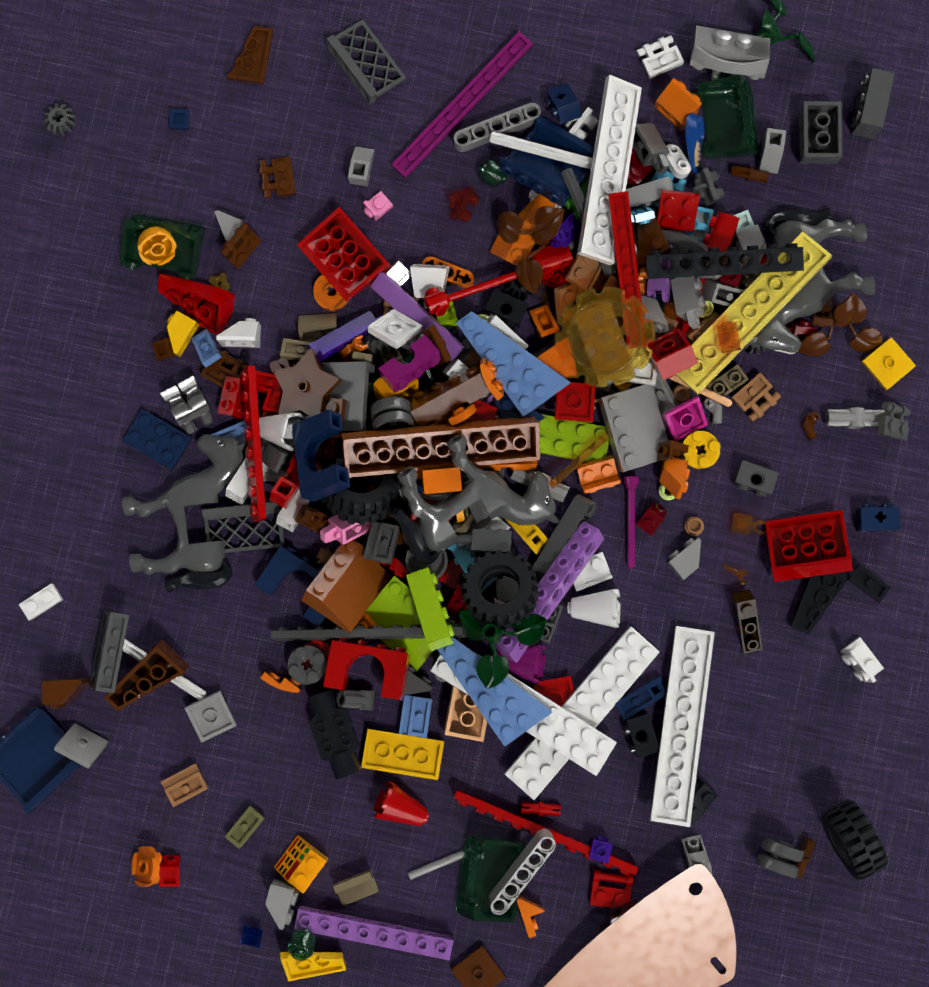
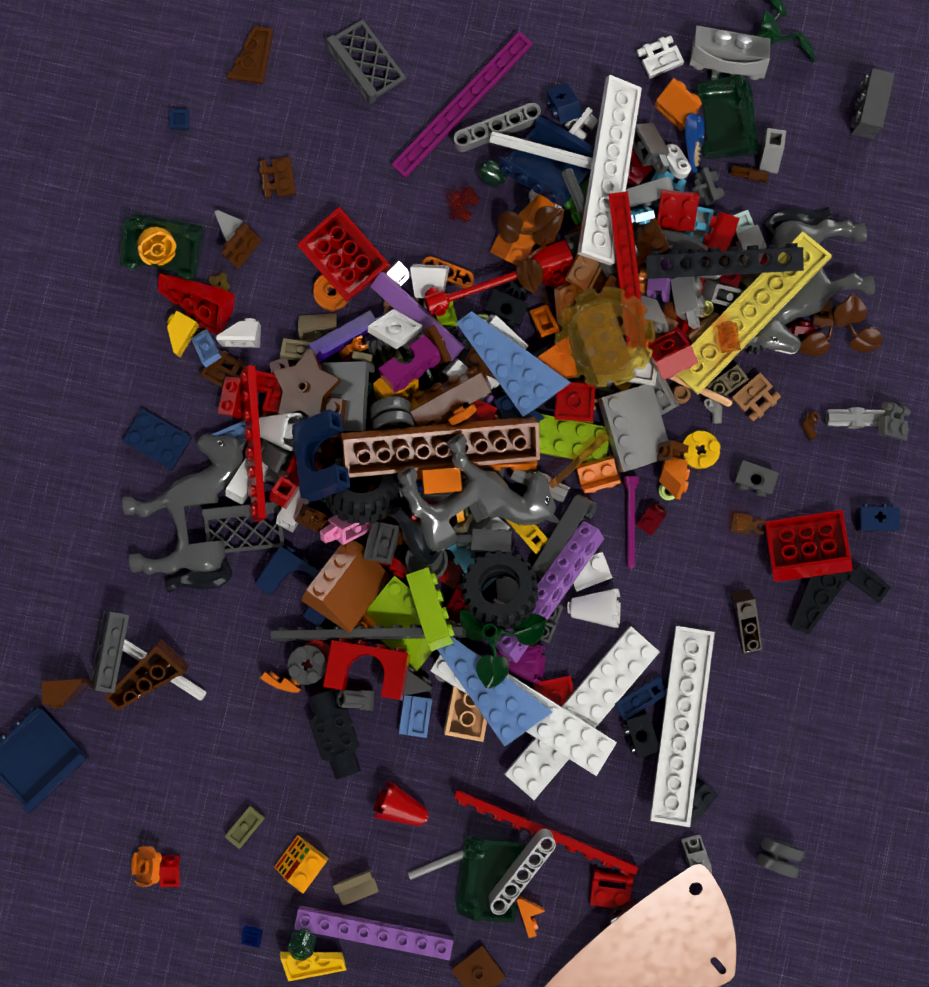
(41, 602): white plate -> none
(54, 116): dark grey gear -> none
(81, 745): light grey plate -> none
(163, 349): reddish brown plate -> none
(184, 785): medium nougat plate -> none
(188, 412): flat silver hips -> none
(210, 716): light grey plate -> none
(280, 901): light grey slope -> none
(324, 555): medium nougat plate -> none
(360, 166): light grey slope -> none
(377, 206): bright pink bracket -> none
(402, 754): yellow plate -> none
(489, 372): orange slope -> none
(541, 808): red pin -> none
(568, 231): dark purple hinge -> none
(600, 849): dark purple bracket -> none
(685, 419): dark pink slope -> none
(687, 560): light grey slope -> none
(694, 526): medium nougat plate -> none
(739, 574): clear orange hand -> none
(807, 846): reddish brown axle -> none
(820, 132): dark grey brick -> none
(854, 839): black tyre -> none
(862, 660): white bracket -> none
(888, 364): yellow plate -> none

